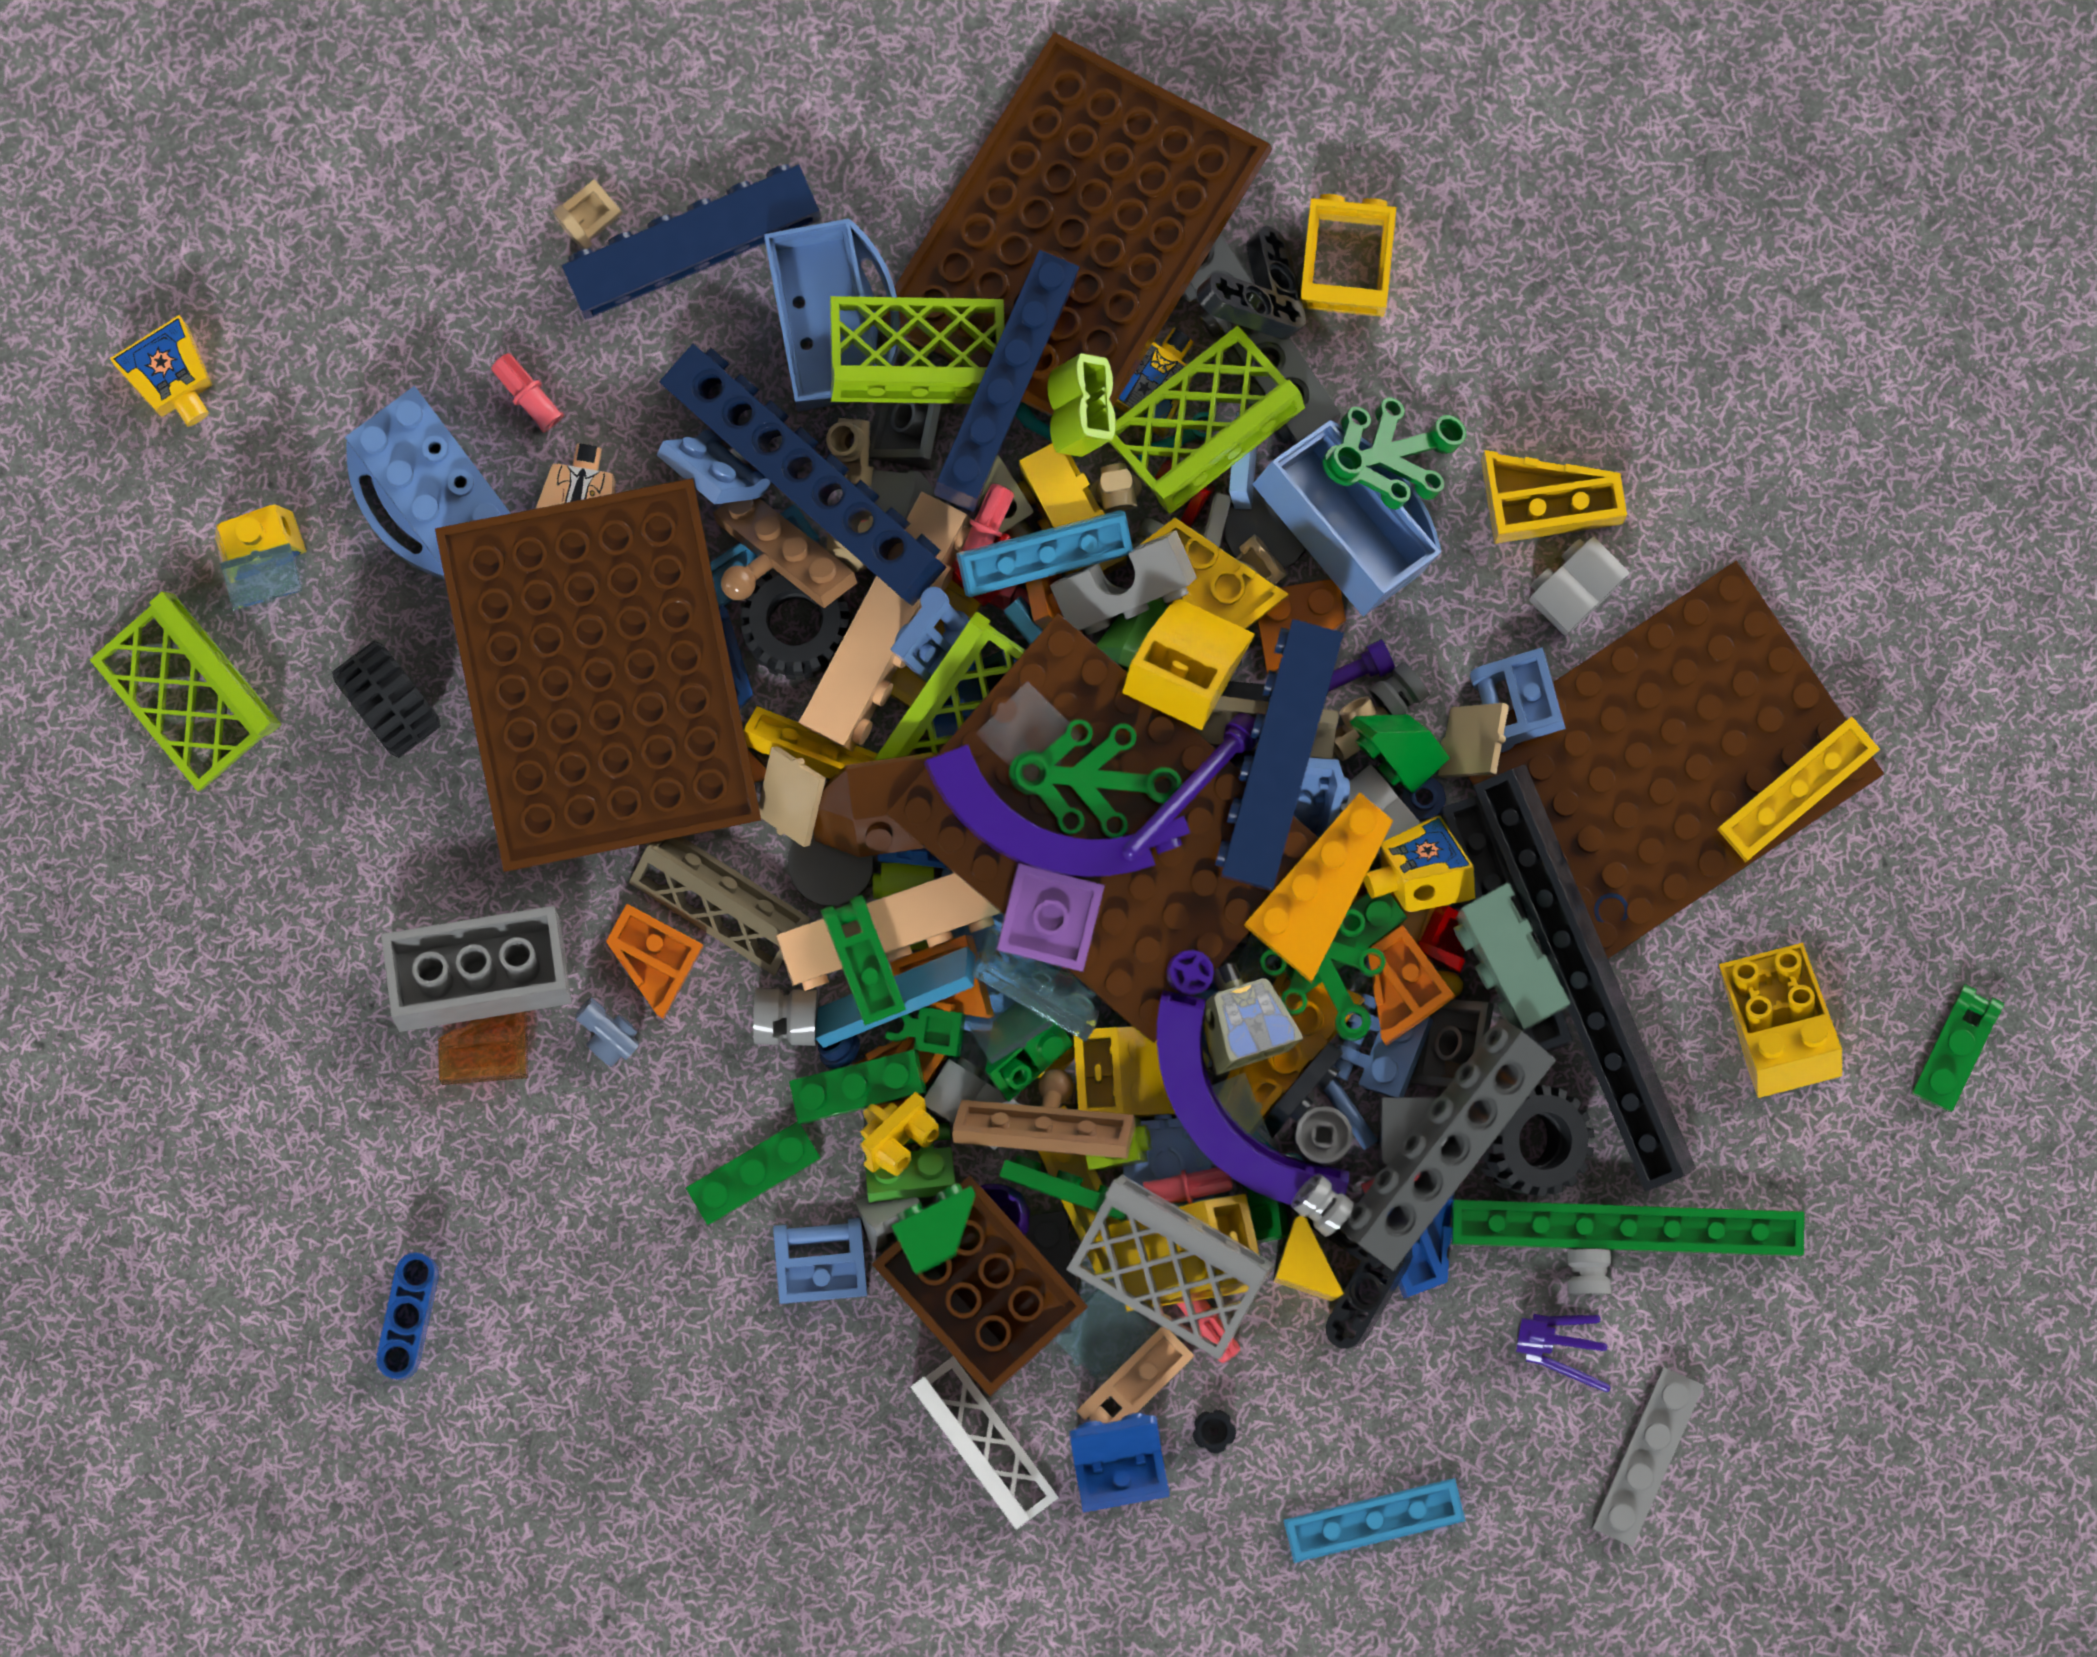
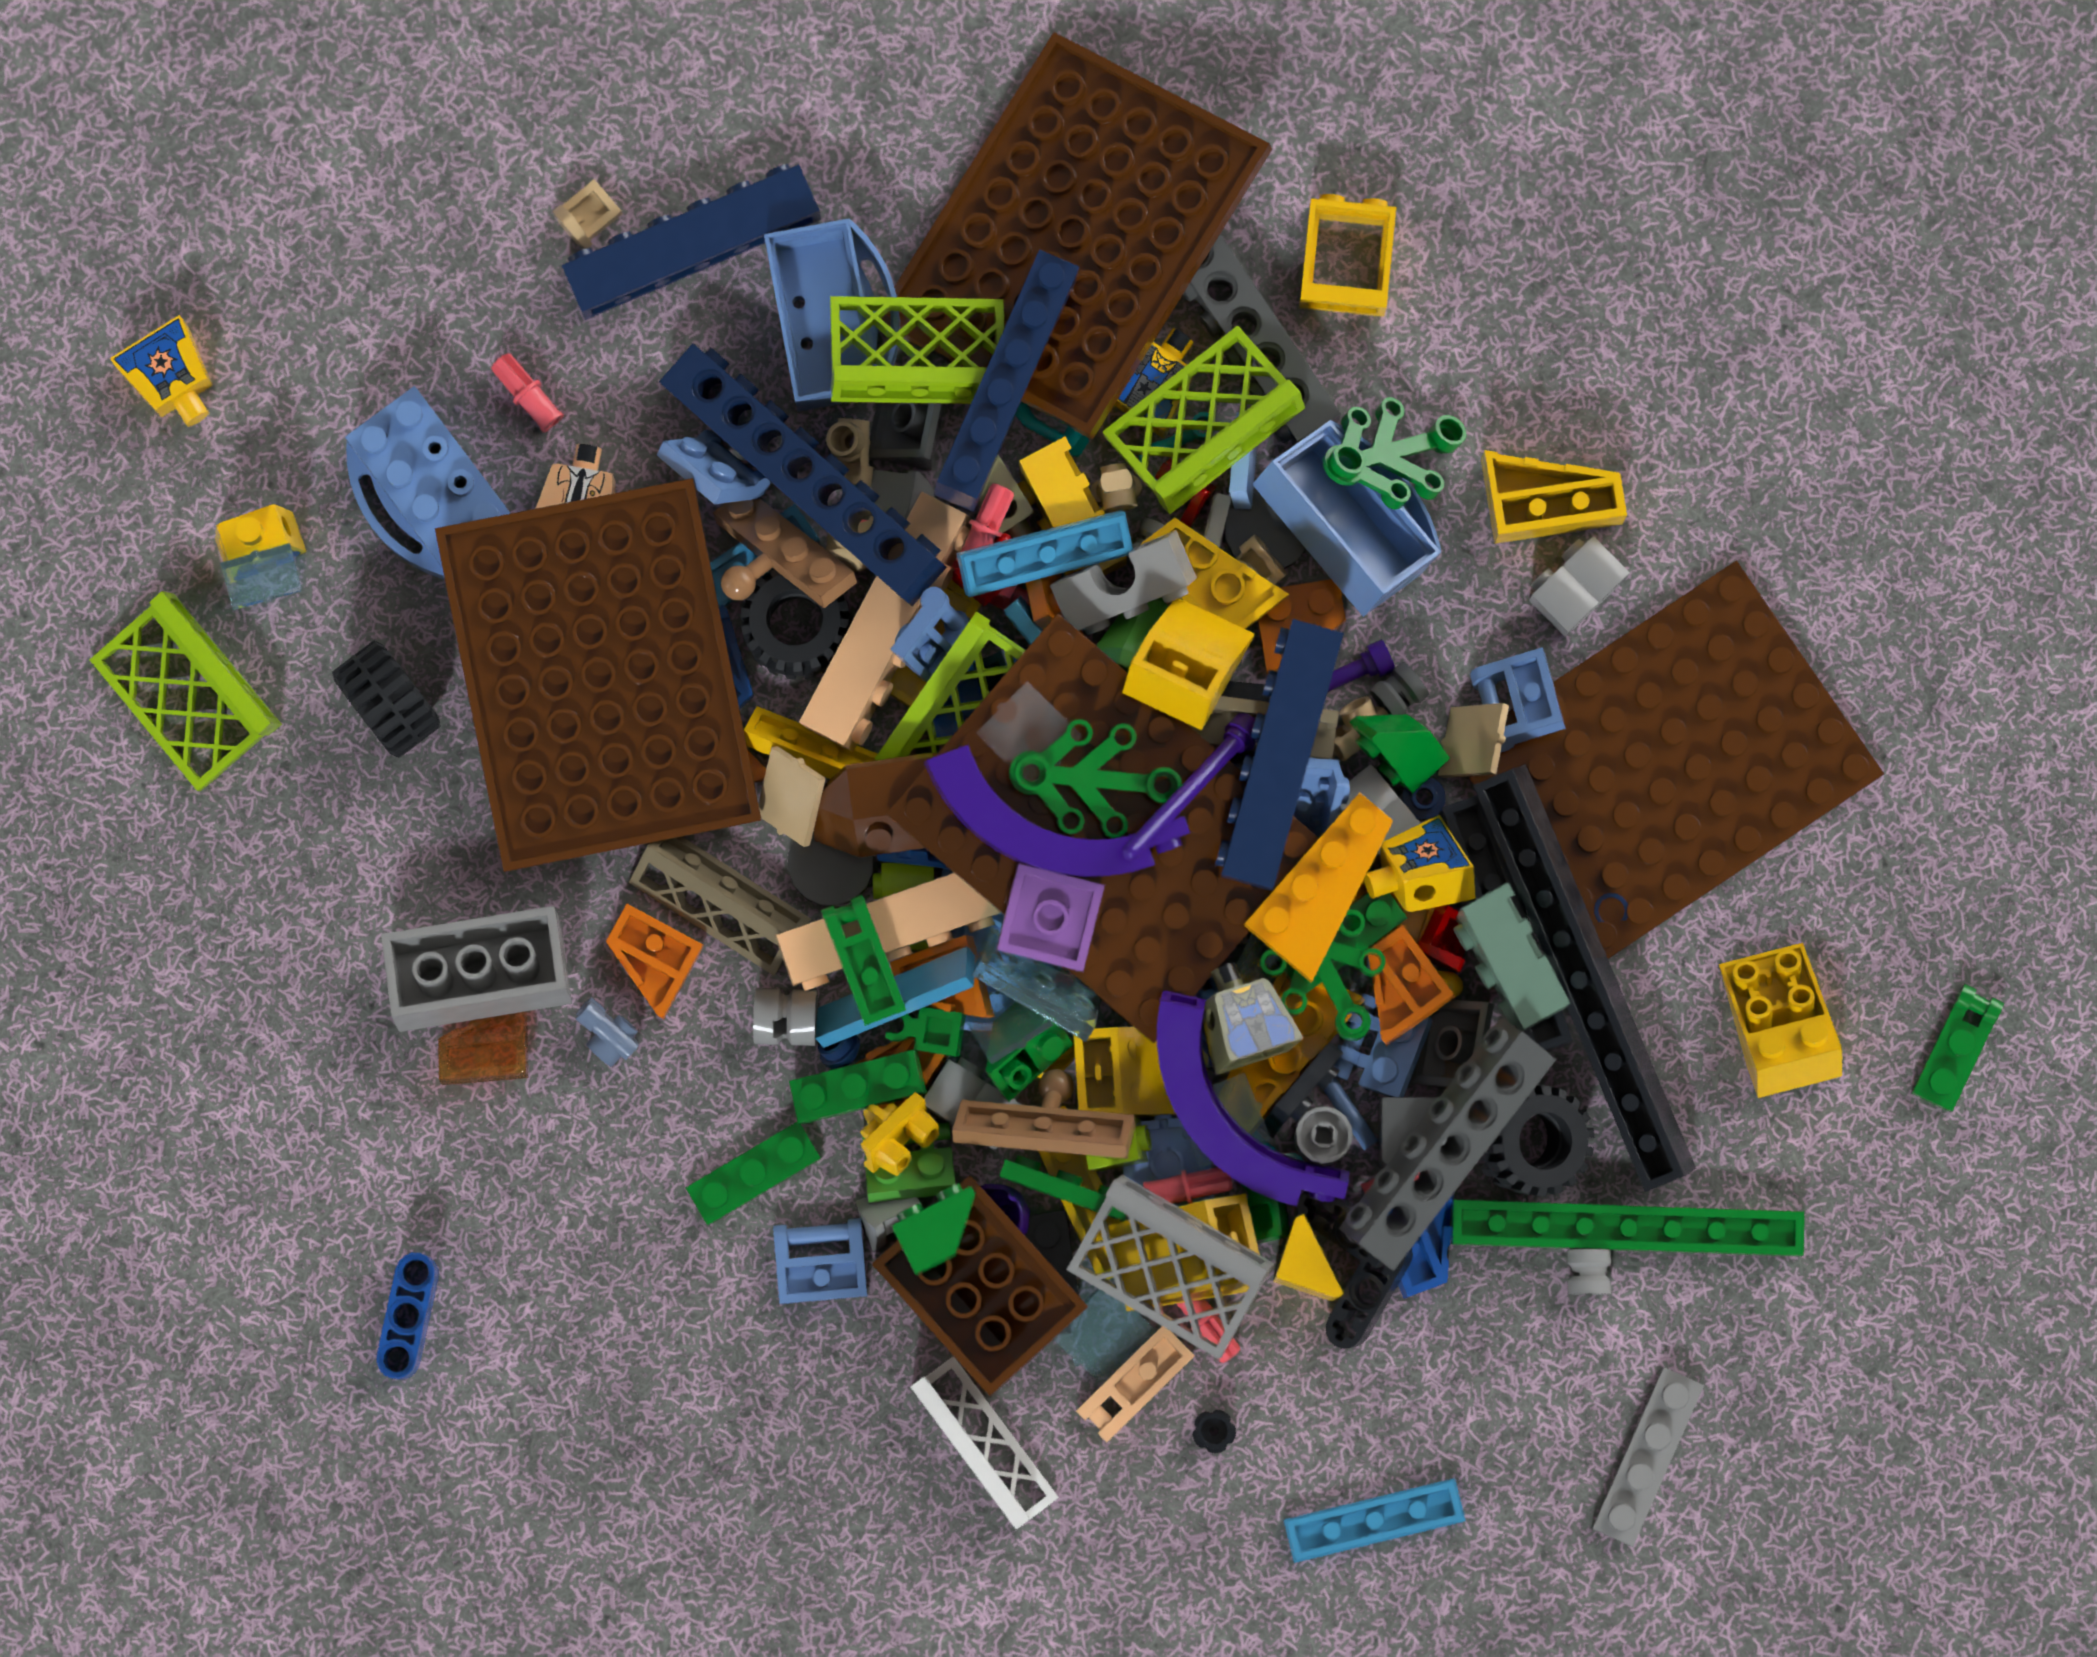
(1081, 405): lime brick -> none
(1119, 1462): blue bracket -> none
(1199, 969): dark purple wheel -> none
(1276, 307): black beam -> none
(1322, 1204): light grey wheel -> none
(1537, 1339): dark purple plant -> none
(1798, 789): yellow plate -> none

